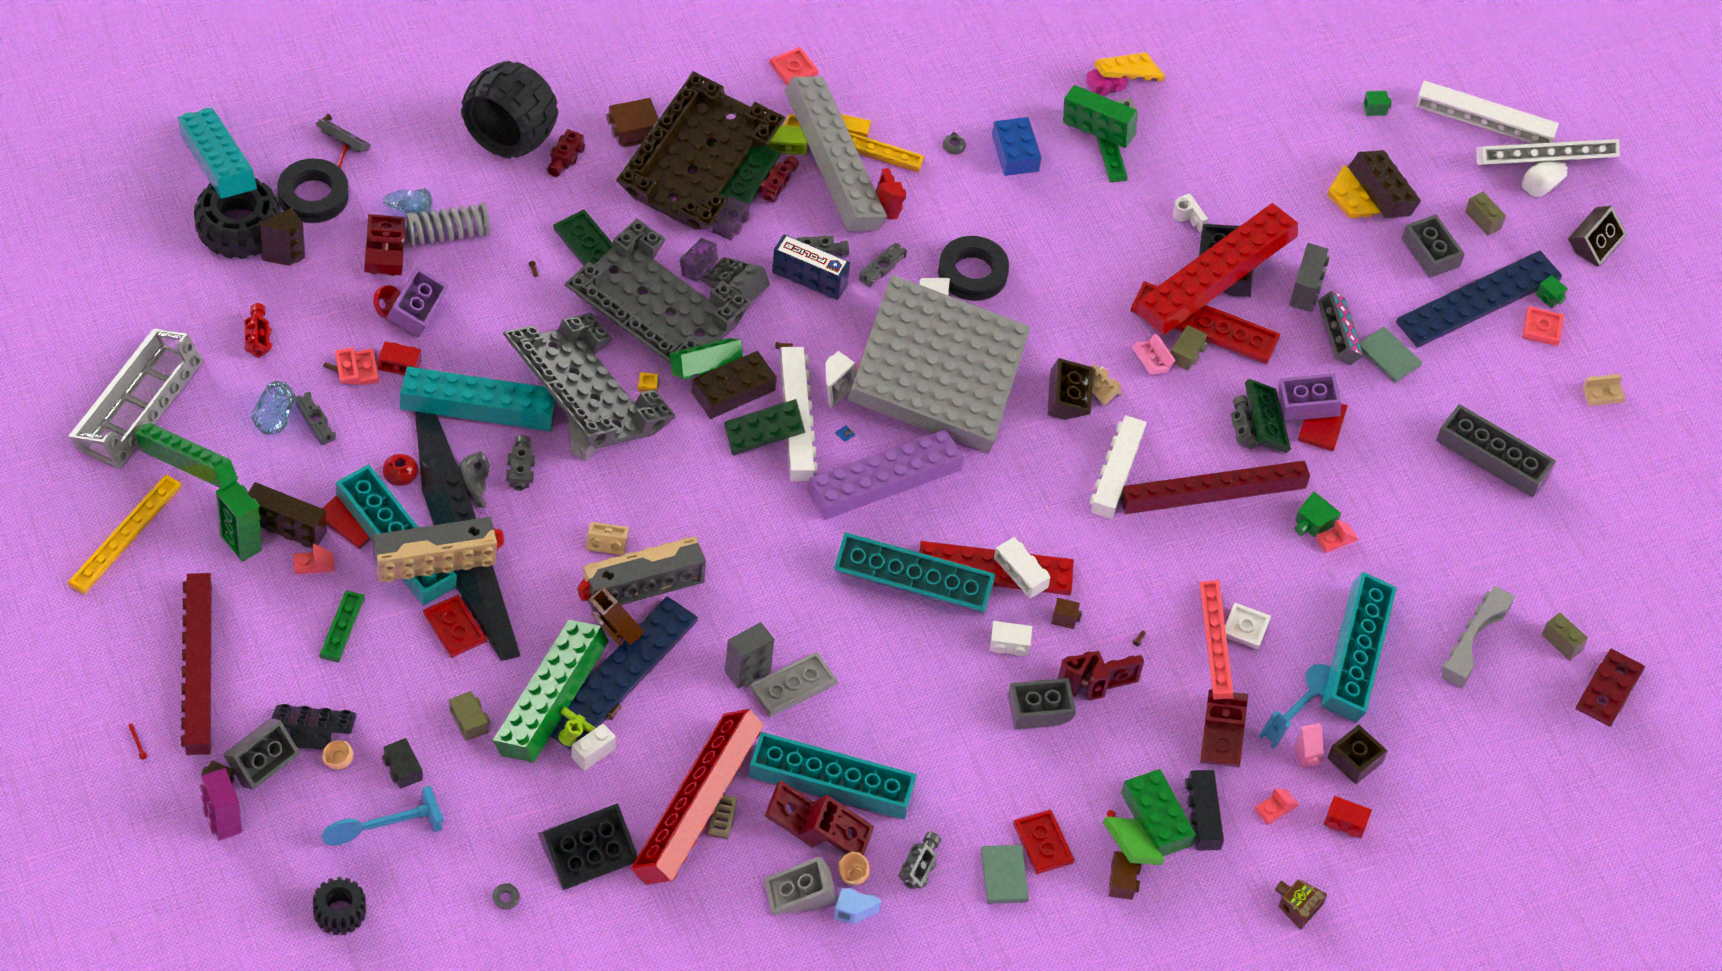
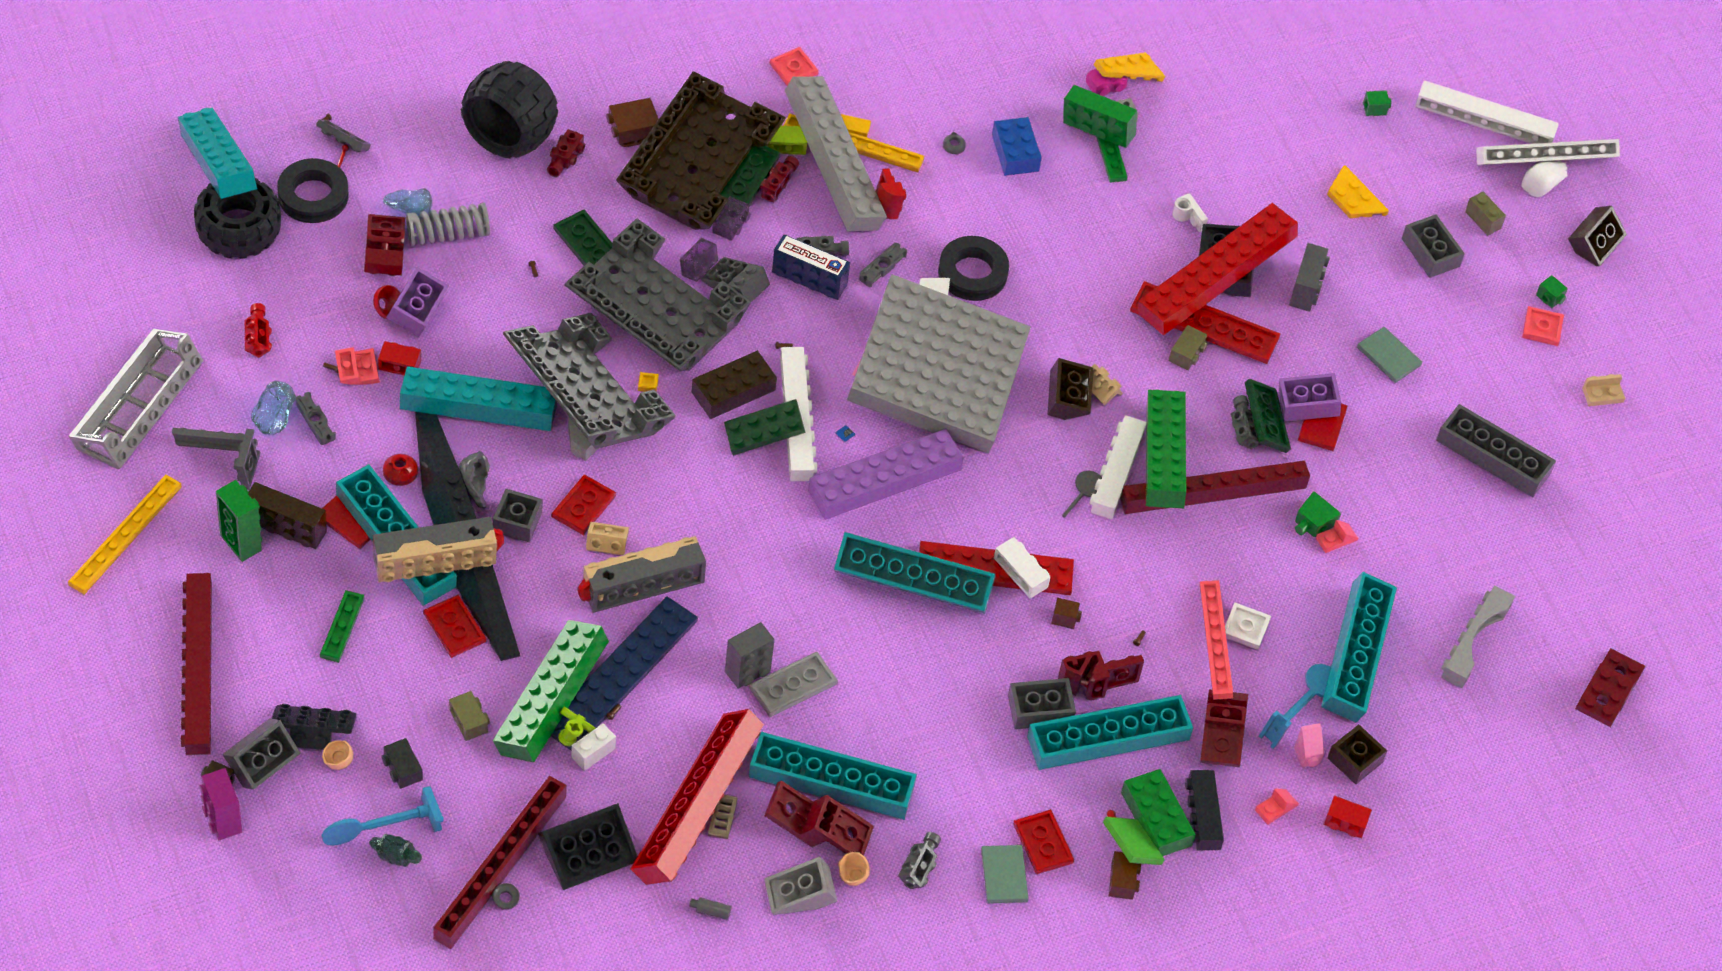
(142, 755): red hinge -> none
(186, 455): green brick -> none
(244, 443): none -> dark grey bracket
(282, 238): slope -> none
(312, 562): coral slope -> none
(339, 920): black tyre -> none
(395, 850): none -> piece
(499, 862): none -> dark red brick
(518, 515): none -> dark grey brick
(520, 463): dark grey brick -> none
(583, 504): none -> red tile
(615, 618): reddish brown brick -> none
(705, 357): brick -> none
(711, 908): none -> dark grey cylinder
(839, 377): white slope -> none
(855, 906): light blue slope -> none
(1010, 638): white brick -> none
(1085, 483): none -> dark grey piece
(1109, 732): none -> teal brick
(1154, 355): bright pink bracket -> none
(1166, 449): none -> green brick
(1300, 901): reddish brown torso -> none
(1340, 328): dark grey brick -> none
(1384, 183): dark brown brick -> none
(1477, 299): dark blue plate -> none
(1564, 636): olive brick -> none

